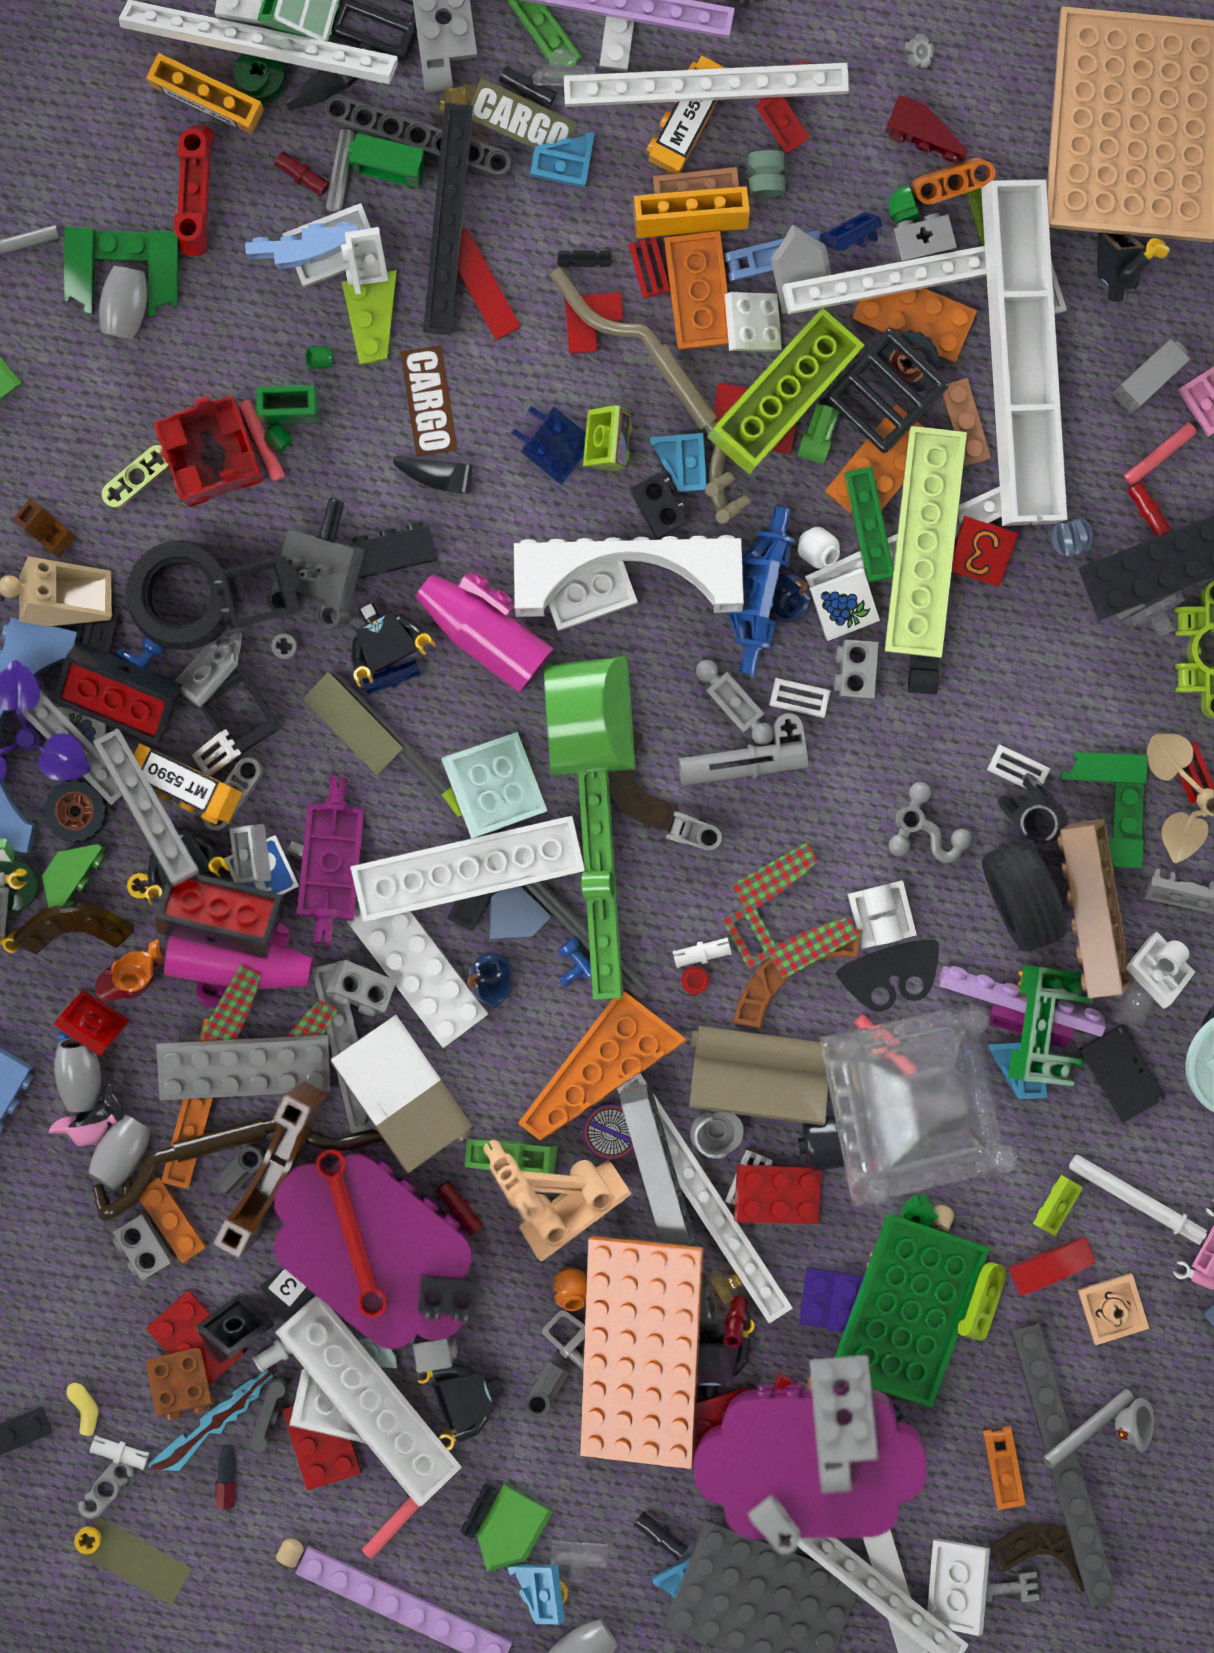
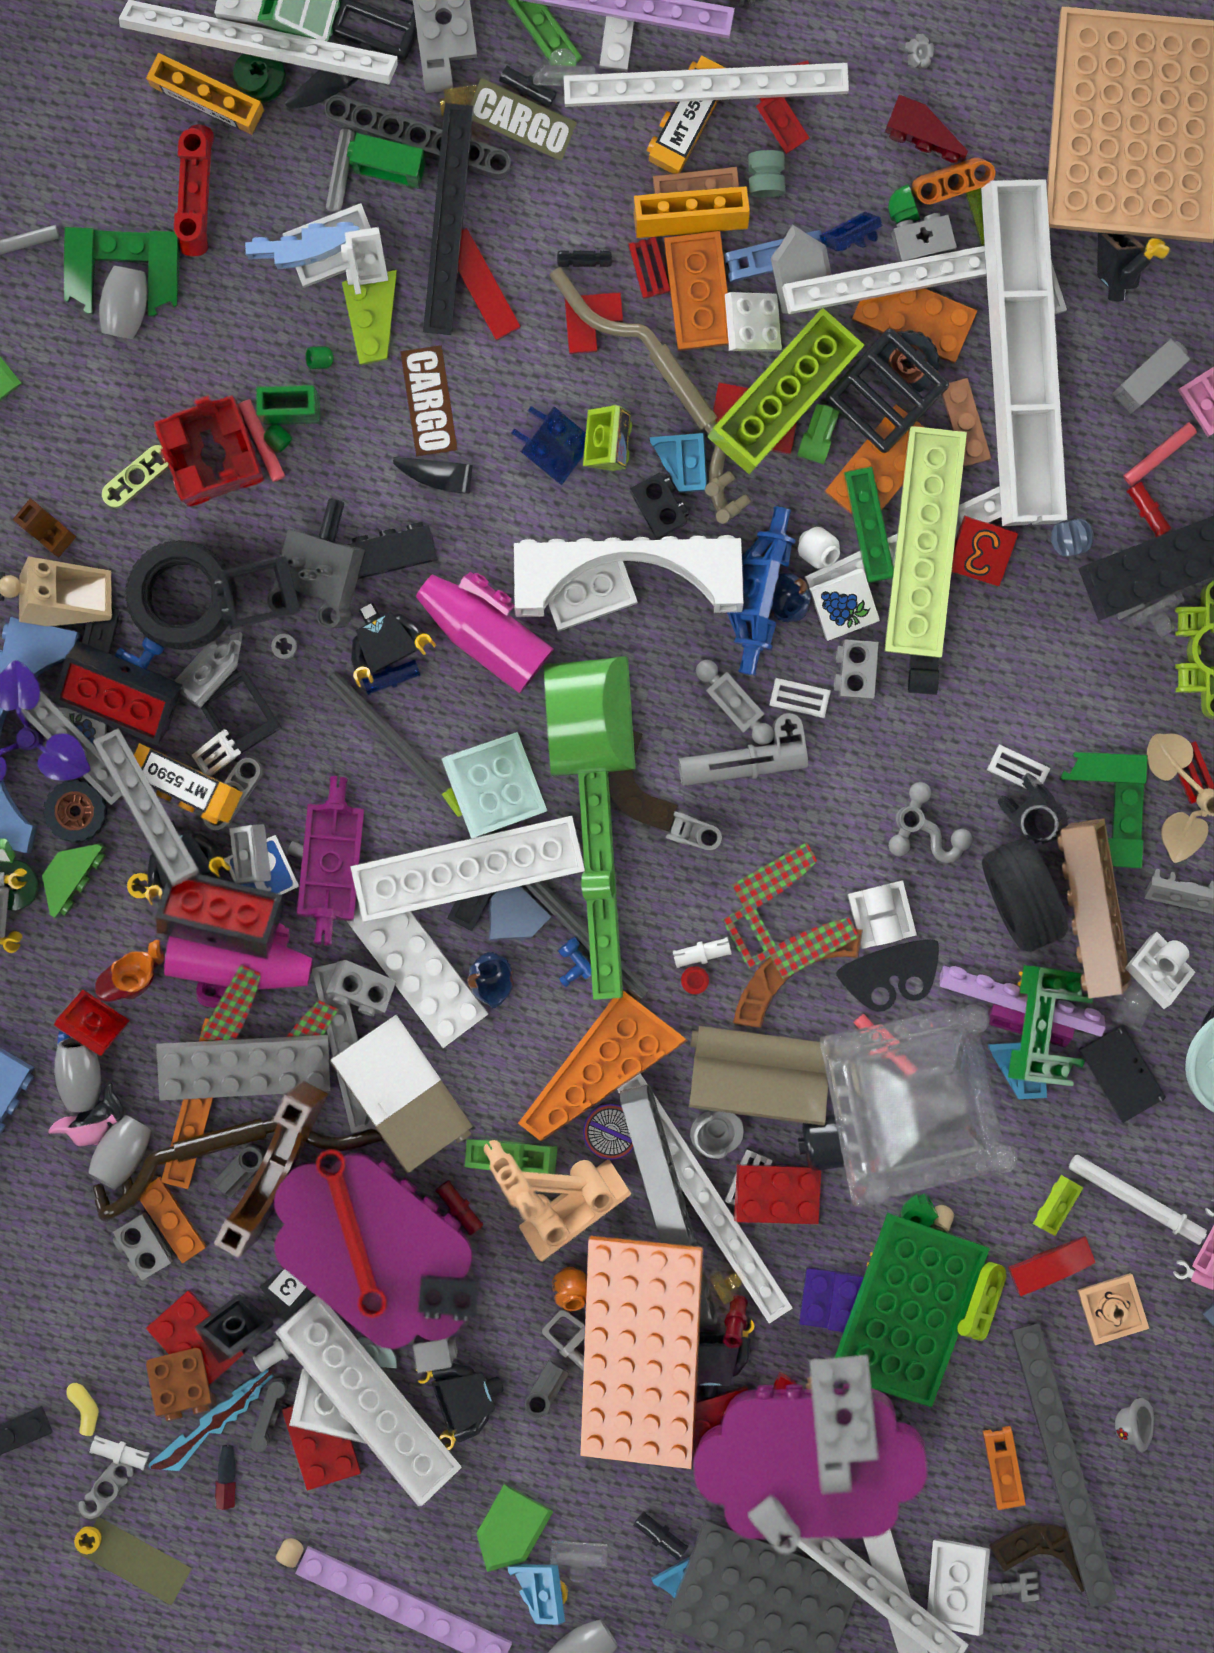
(85, 918): dark brown plate -> none
(301, 174): dark red pin -> none
(352, 723): olive sticker -> none
(390, 1528): coral piece -> none
(478, 1511): black axle -> none
(563, 161): dark azure wing -> none
(1088, 1428): light grey piece -> none

